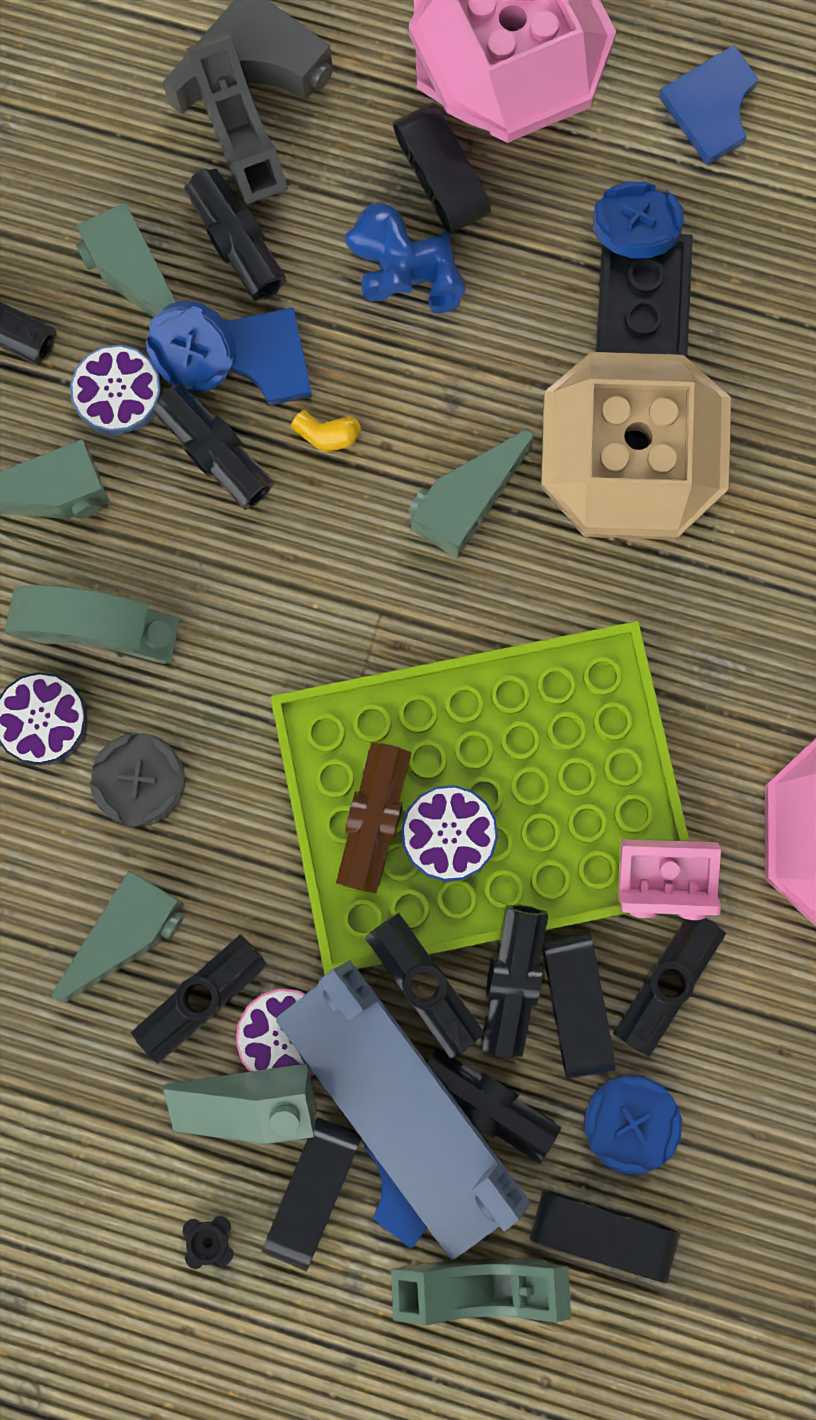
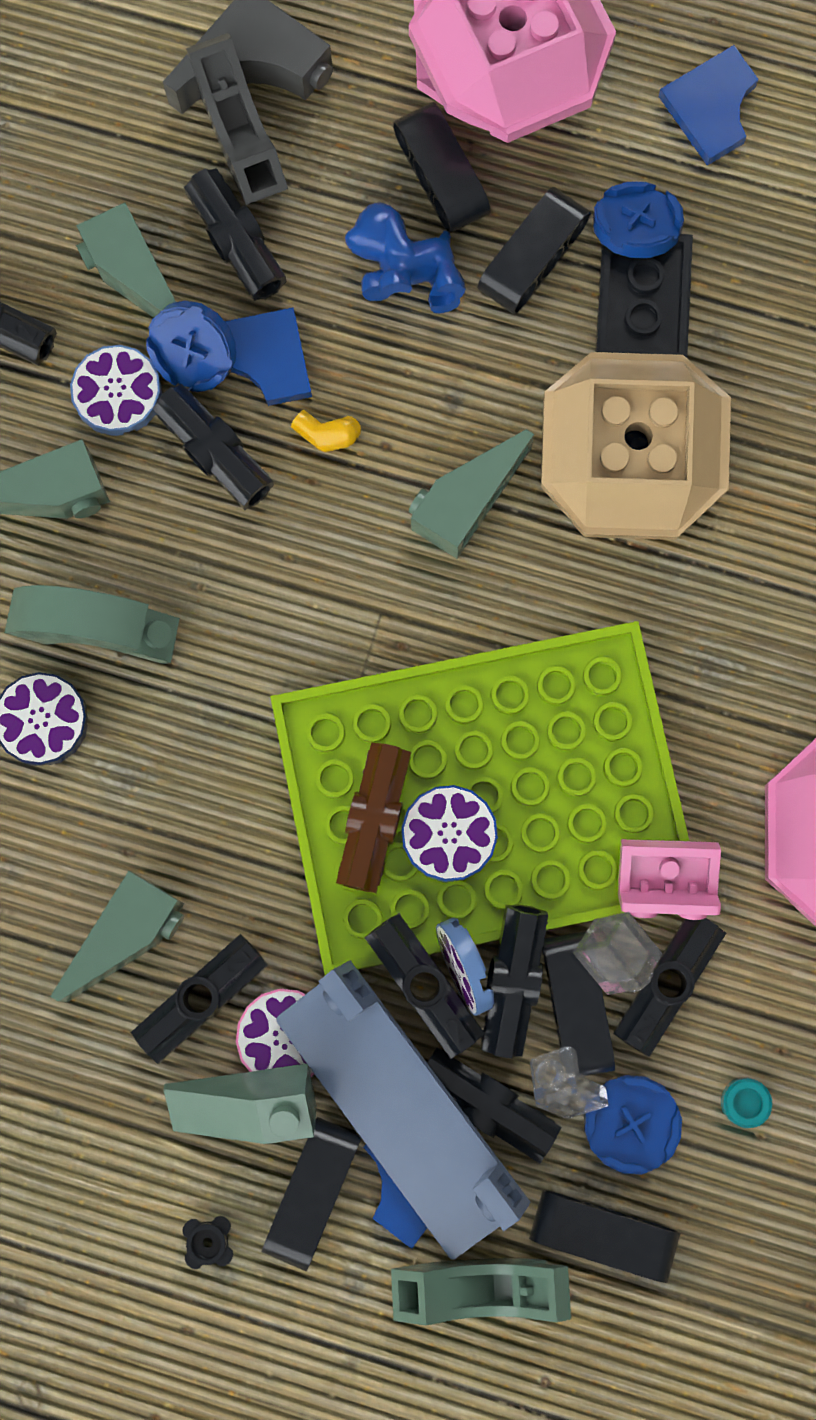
(137, 780): dark grey tile -> none
(464, 965): none -> medium blue tile
(534, 250): none -> black beam
(562, 1088): none -> clear bracket
(618, 954): none -> clear brick
(746, 1102): none -> teal tile

